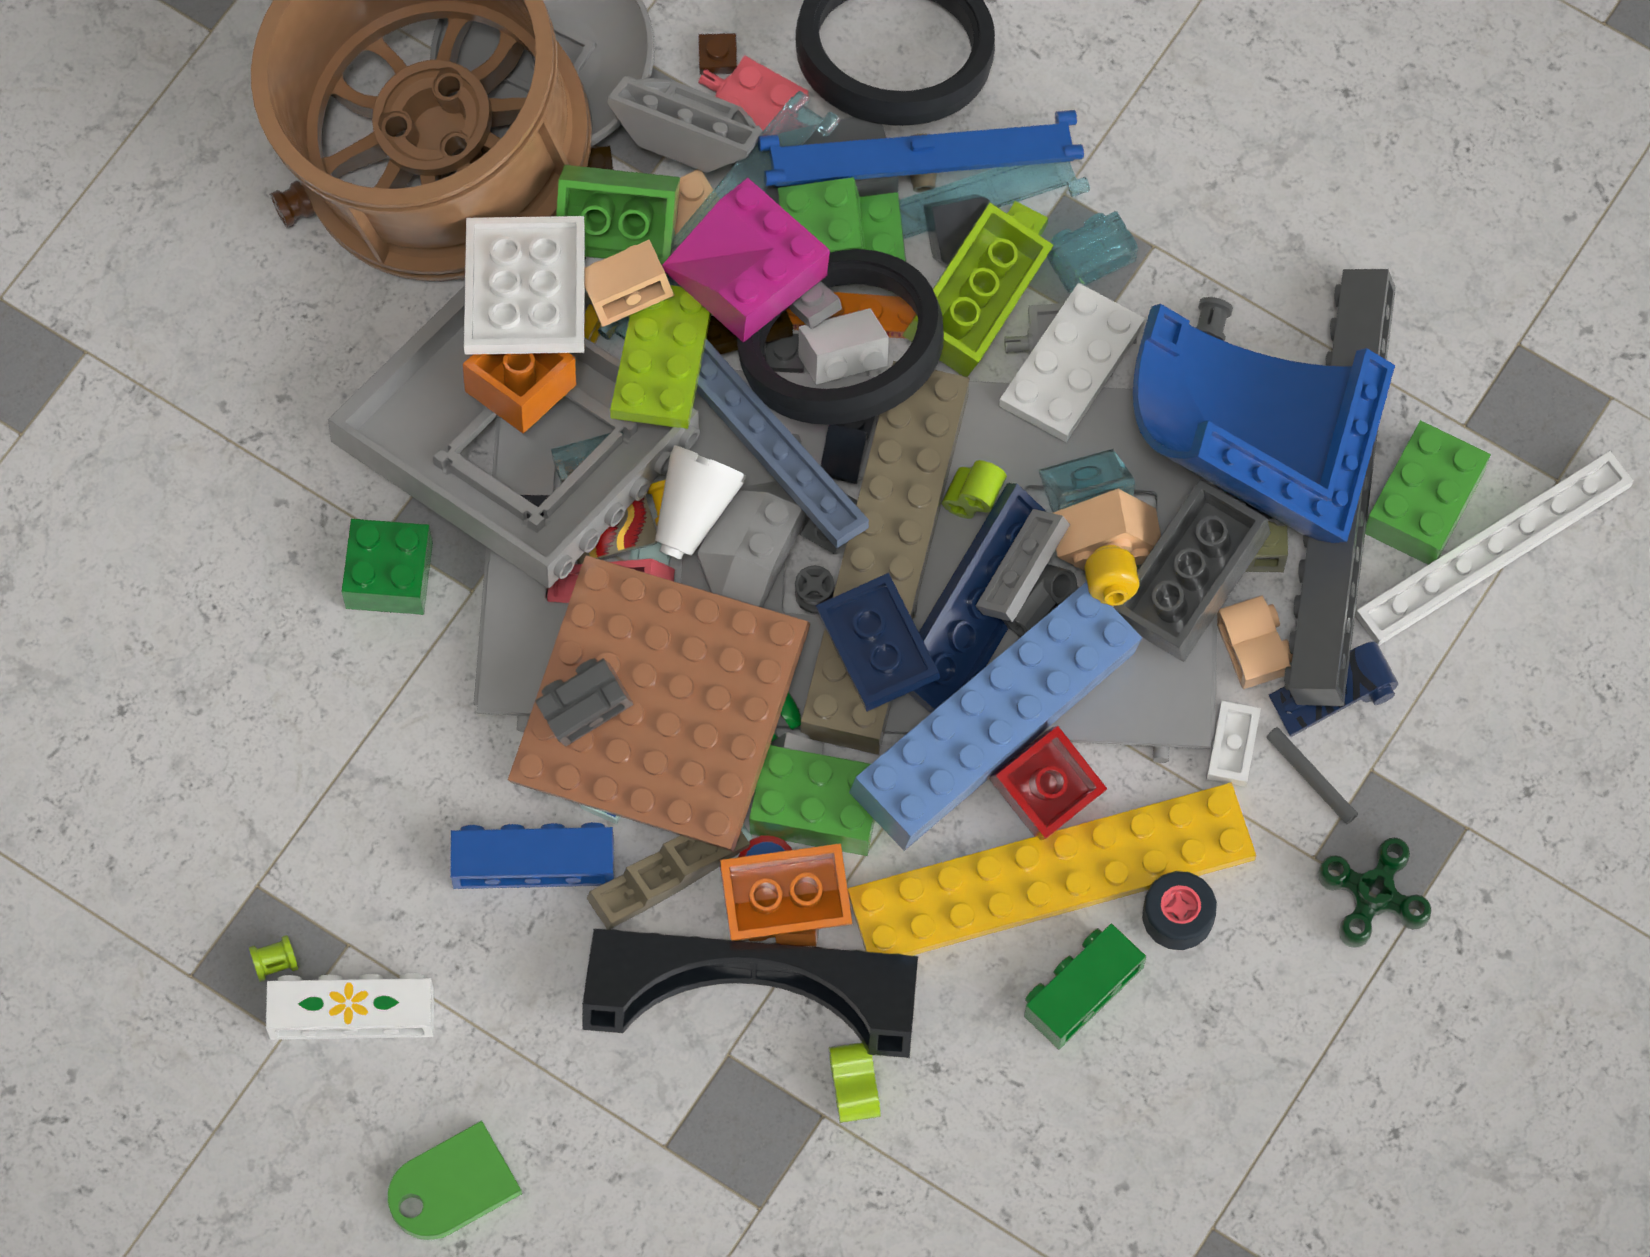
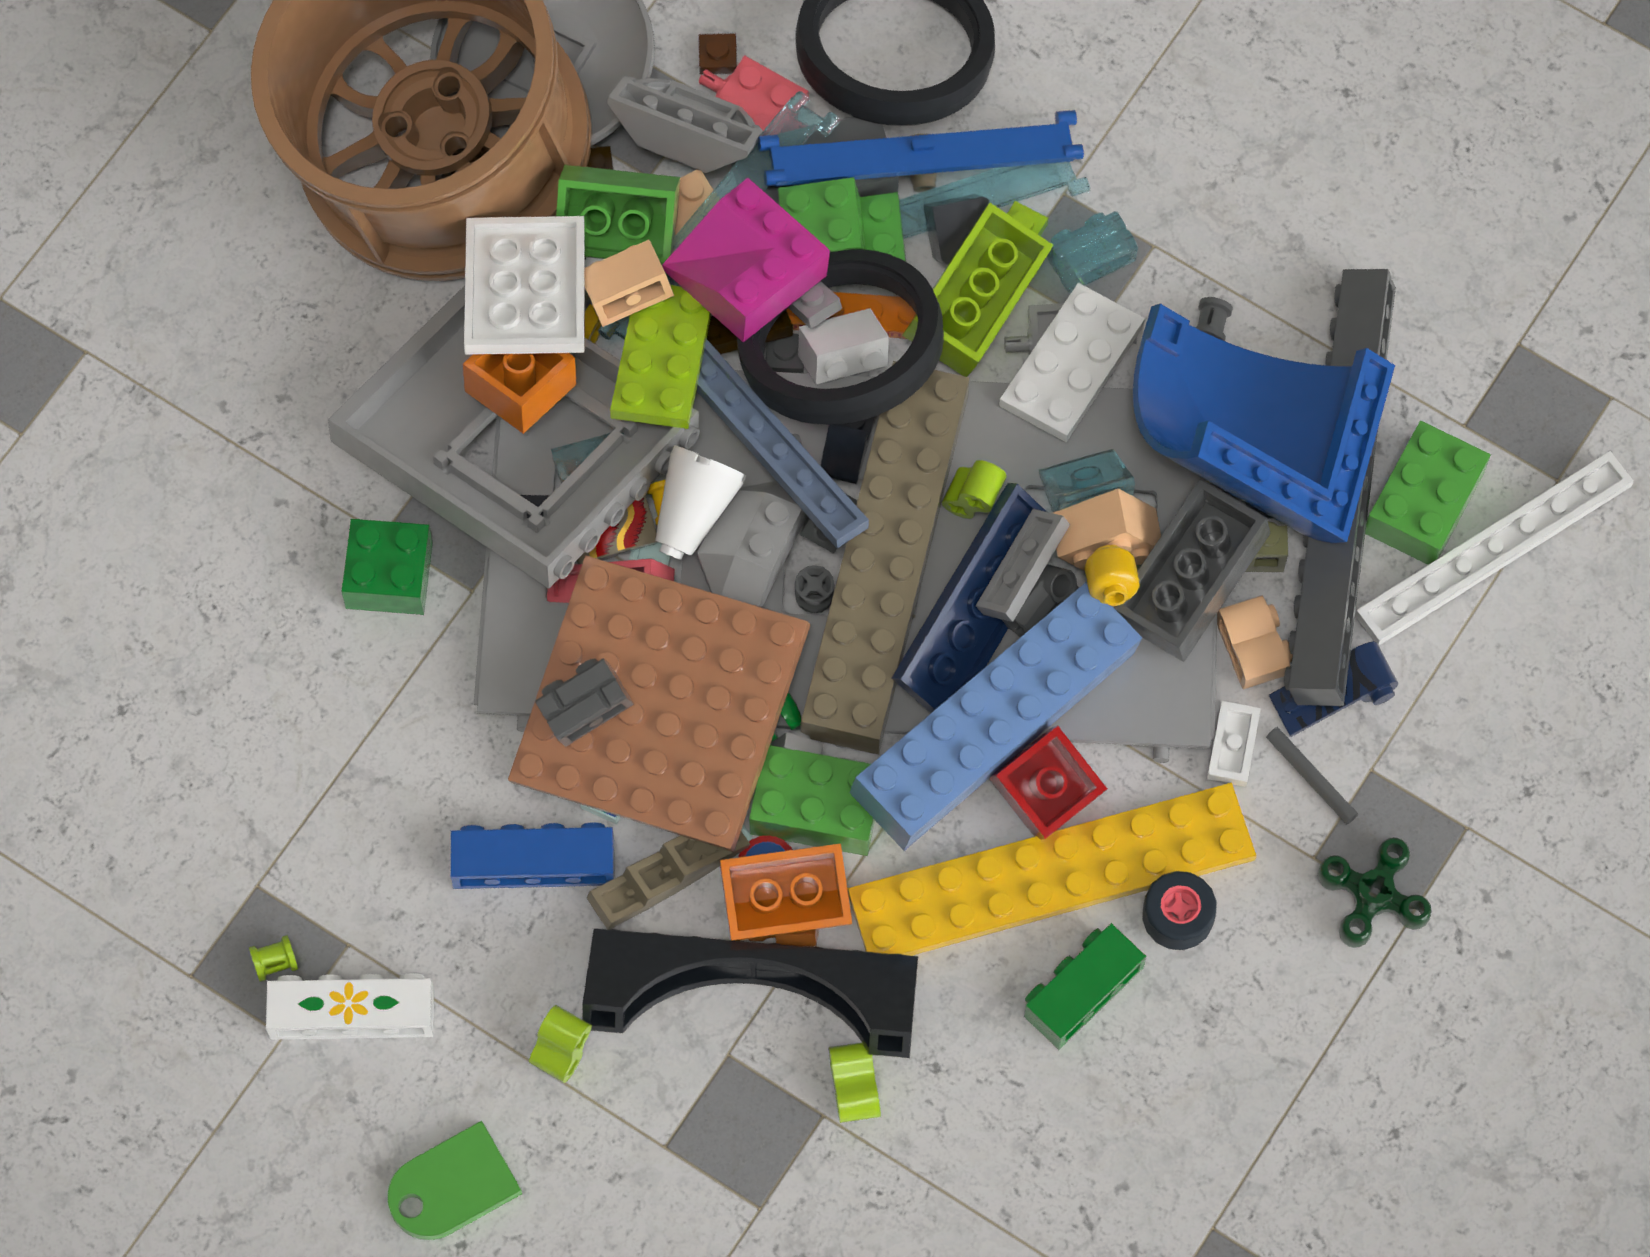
(292, 203): reddish brown wheel -> none
(560, 1043): none -> lime axle
(877, 642): dark blue plate -> none

